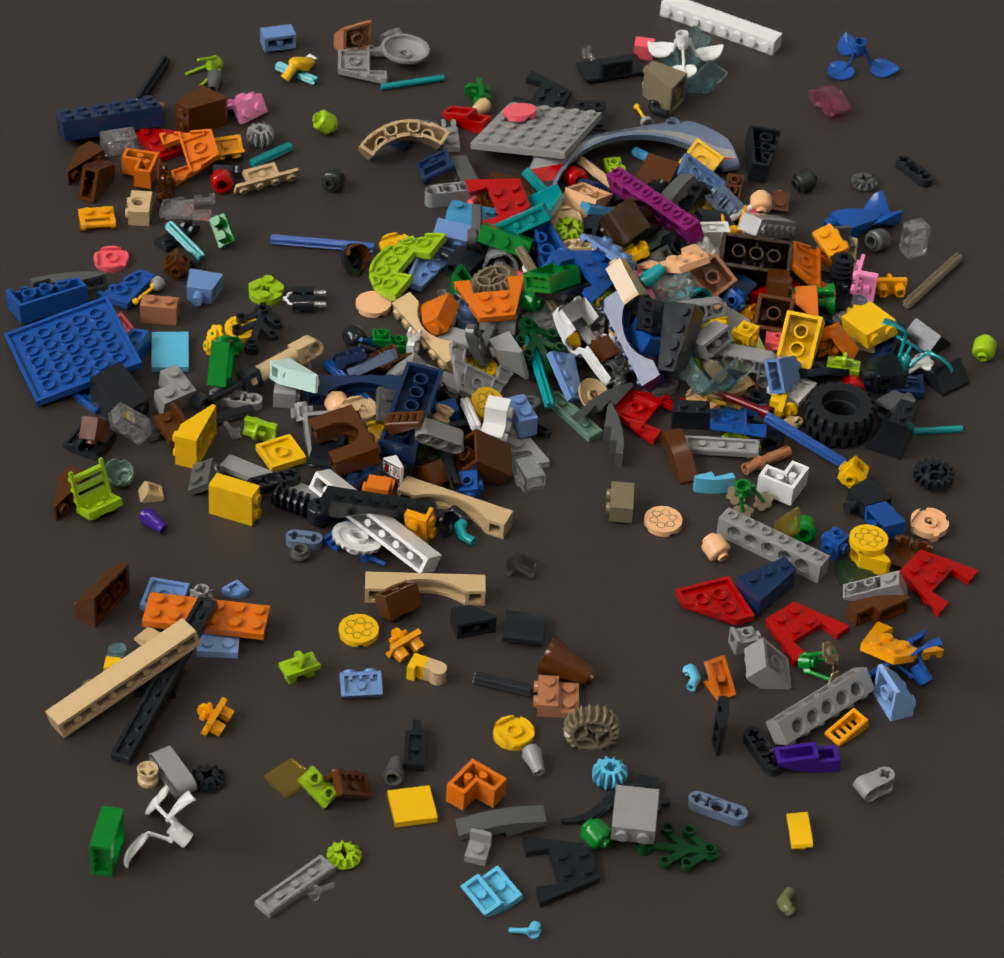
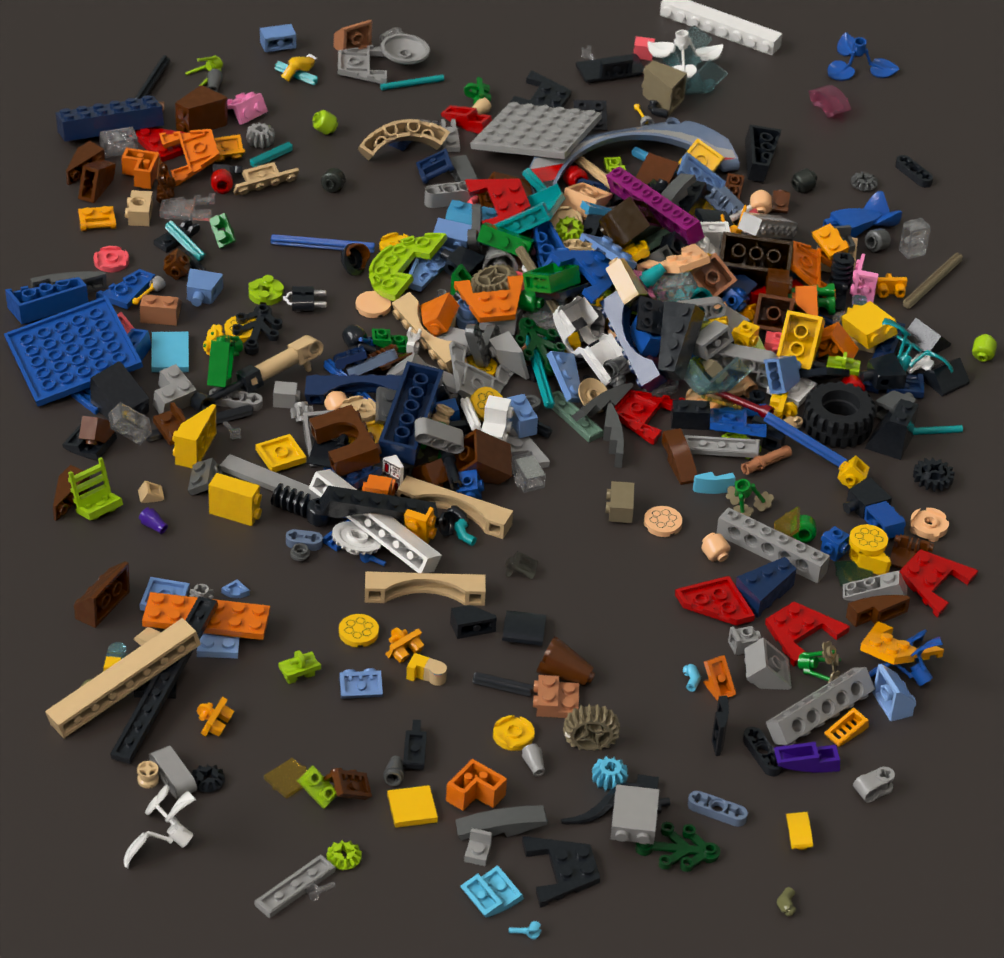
(107, 841): green window -> none
(120, 472): sand green hair -> none
(259, 429): lime hips -> none
(290, 477): black beam -> none
(293, 375): light aqua slope -> none
(398, 600): reddish brown brick -> none
(403, 421): reddish brown slope -> none
(519, 112): coral tile -> none
(596, 833): green head -> none
(603, 348): reddish brown brick -> none
(782, 484): white brick -> none

